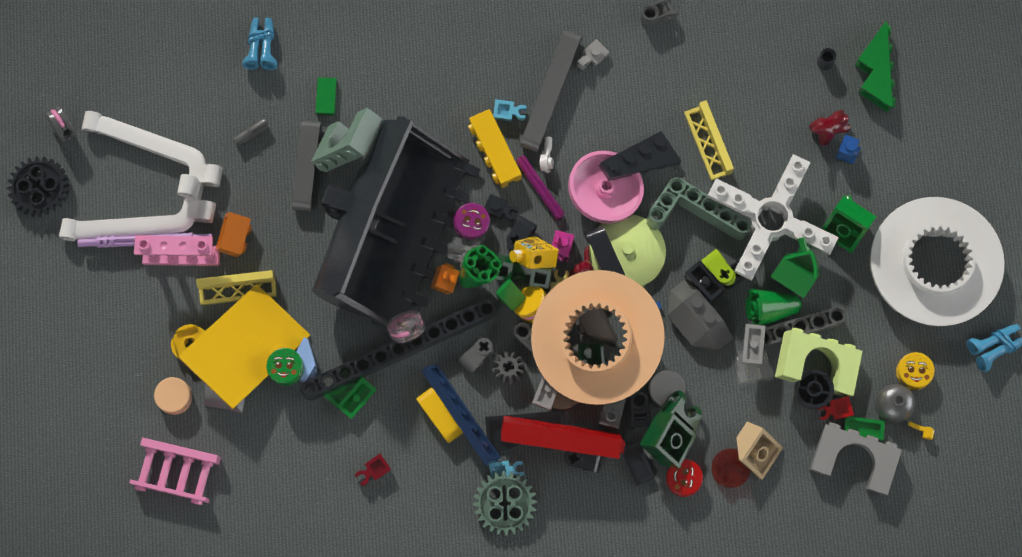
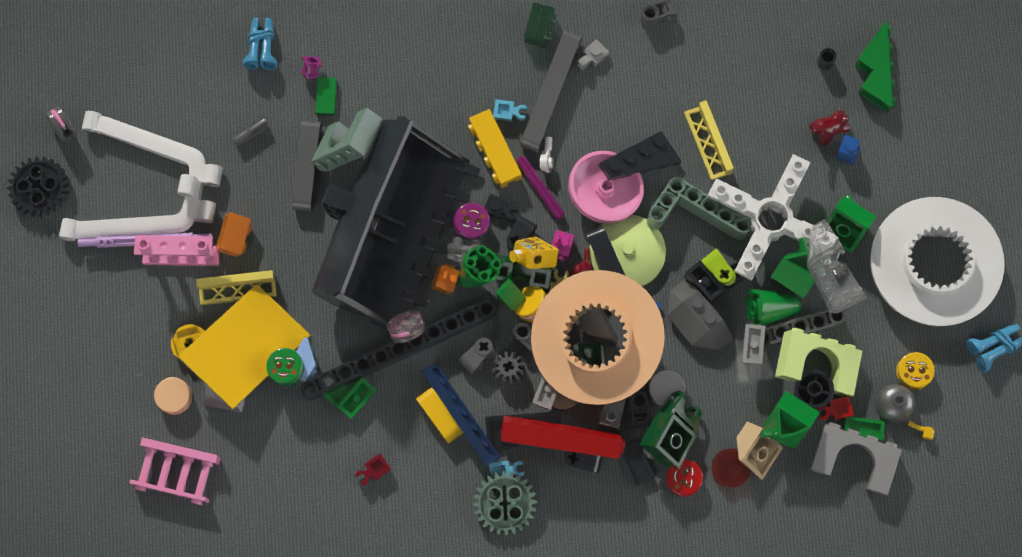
(310, 67): none -> magenta brick
(539, 25): none -> clear green brick
(789, 421): none -> green piece
(831, 276): none -> clear windscreen

